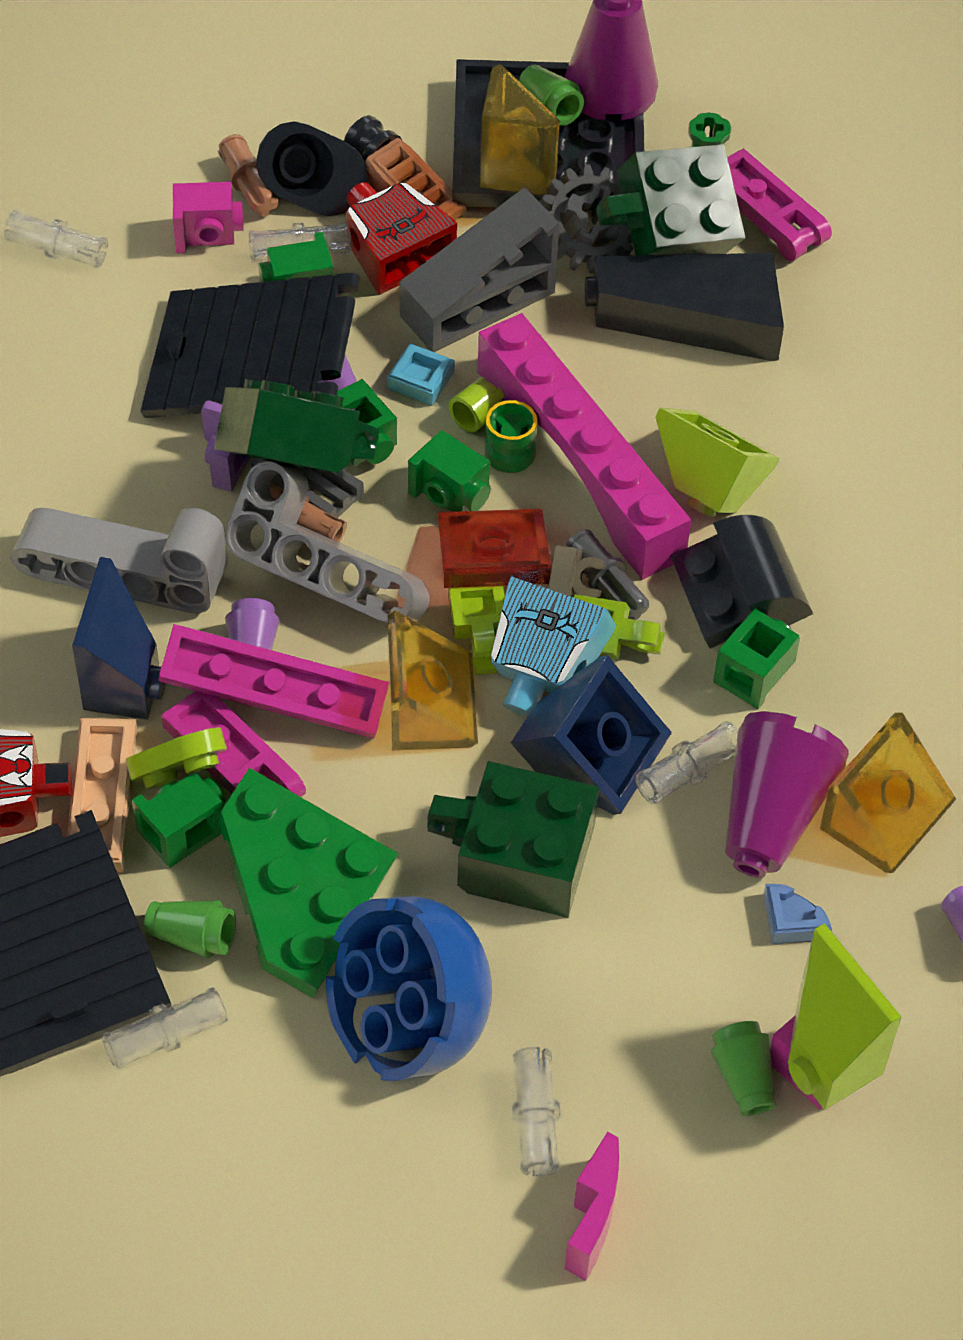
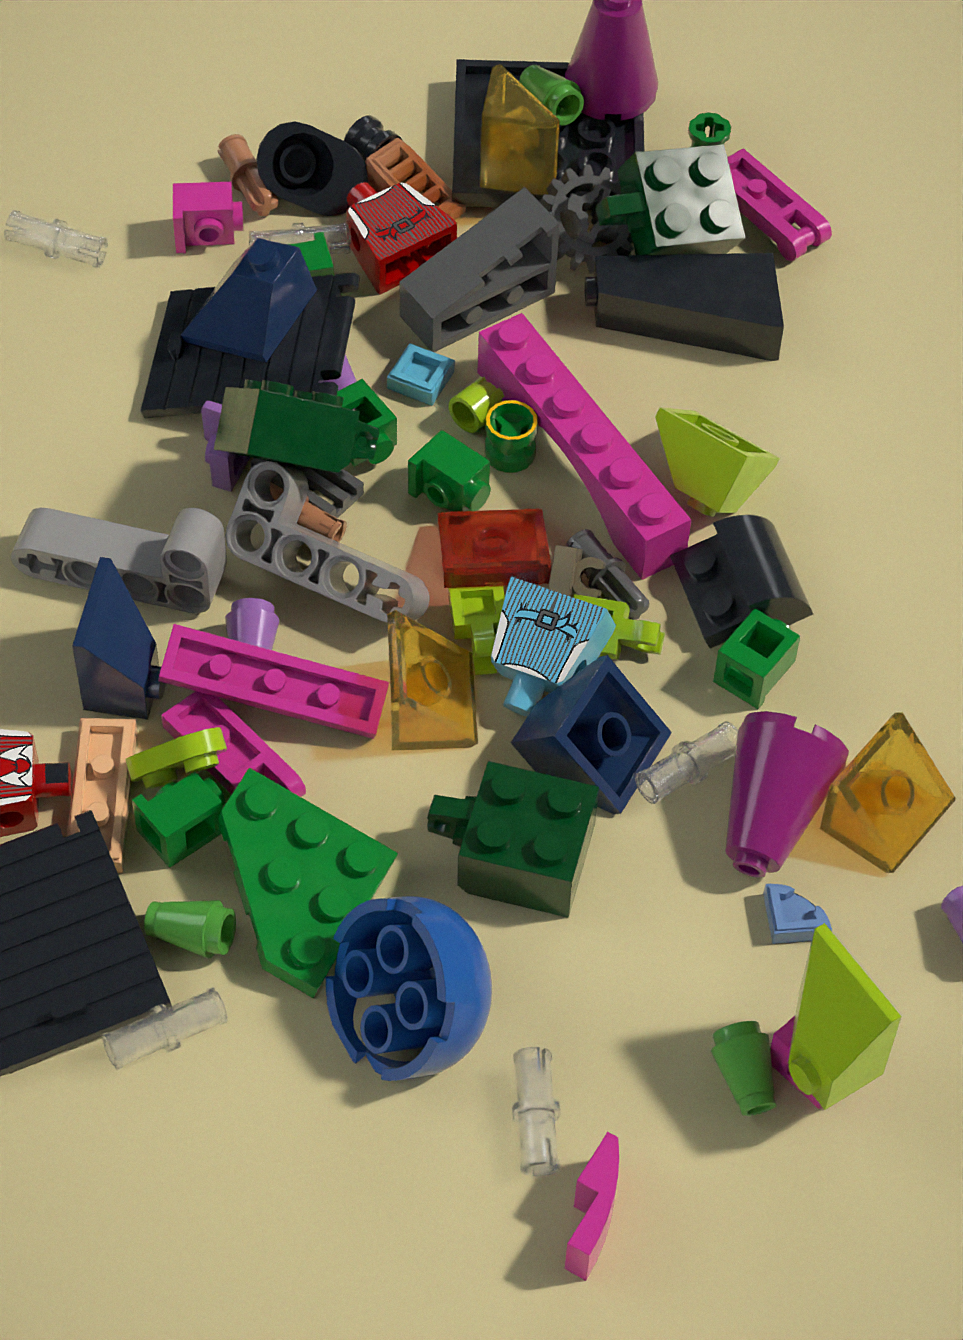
(254, 302): none -> dark blue slope

